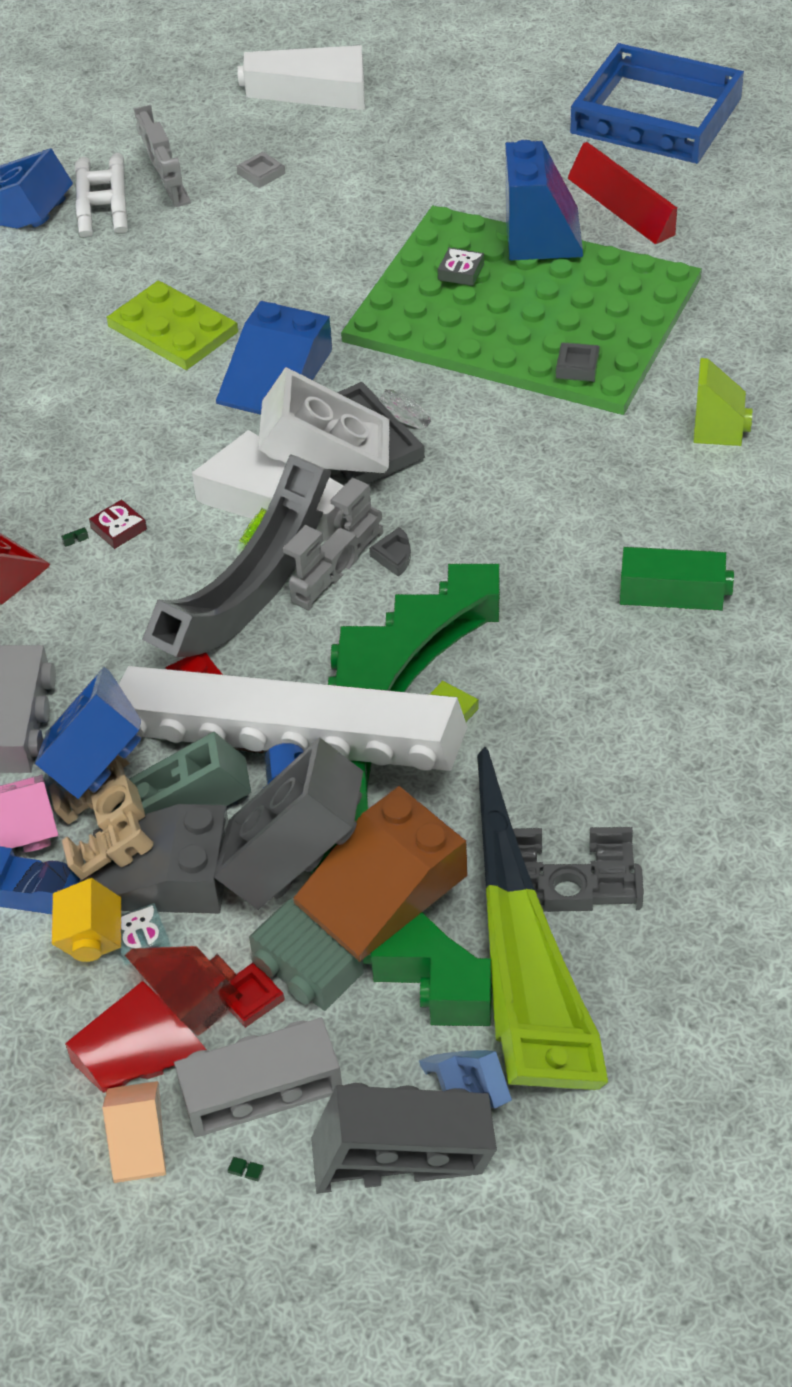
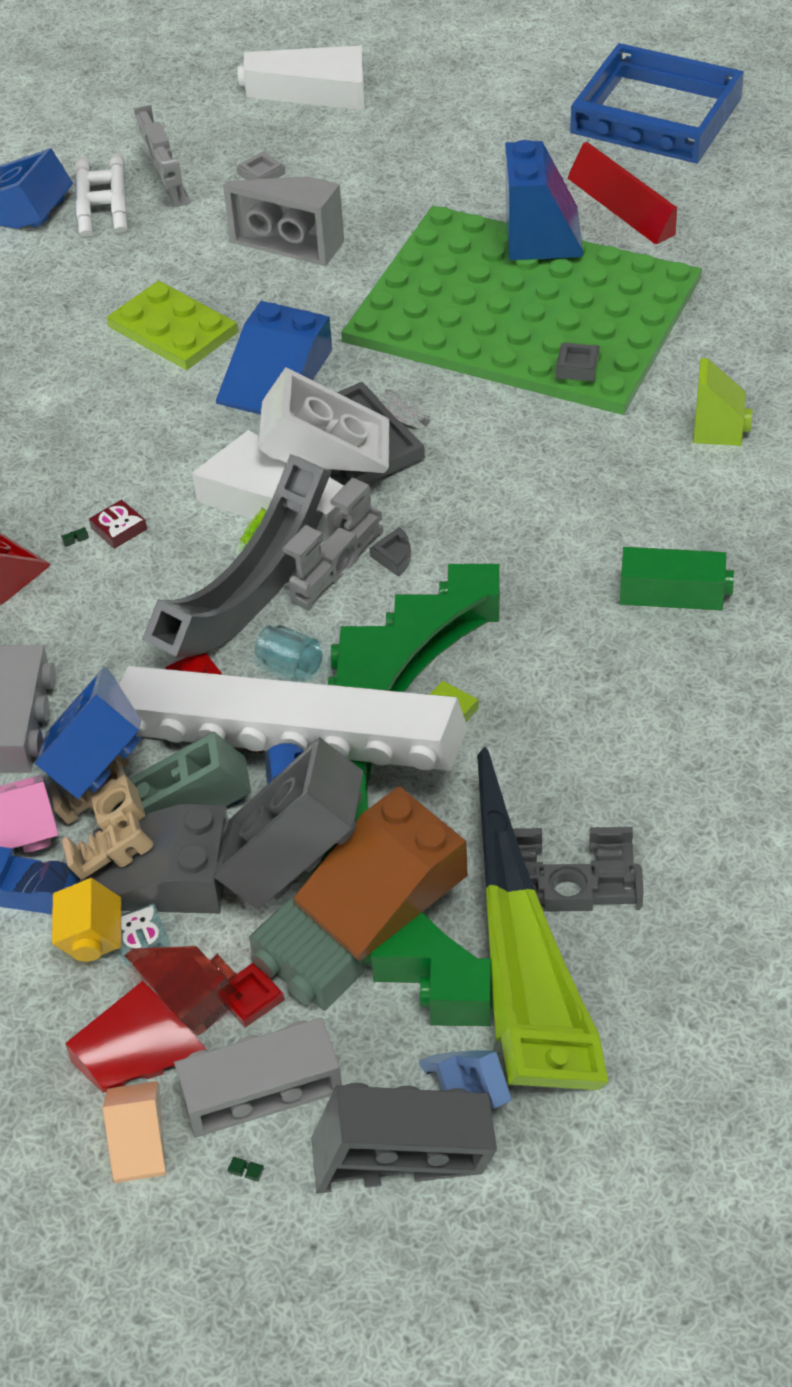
(286, 216): none -> light grey slope
(288, 651): none -> clear light blue brick
(460, 266): dark grey tile -> none

